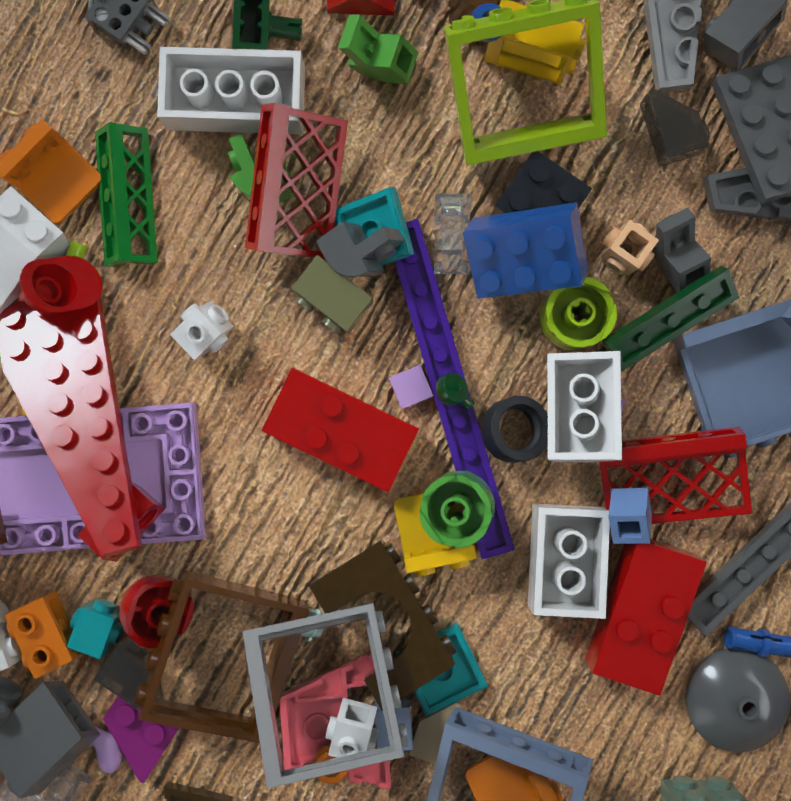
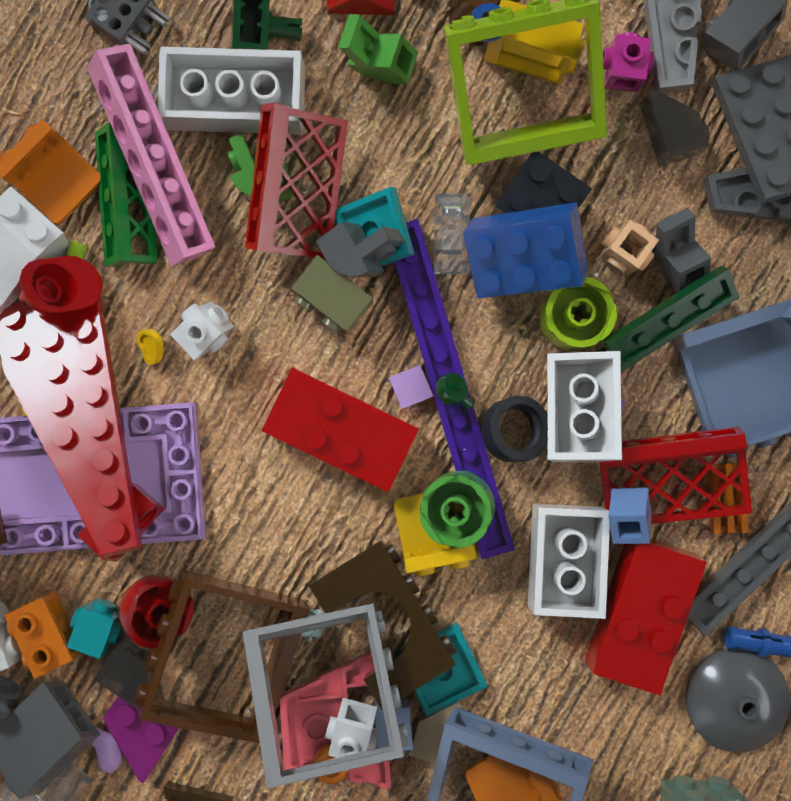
(149, 153): none -> bright pink brick
(151, 345): none -> yellow piece
(627, 62): none -> dark pink brick
(741, 520): none -> orange tile

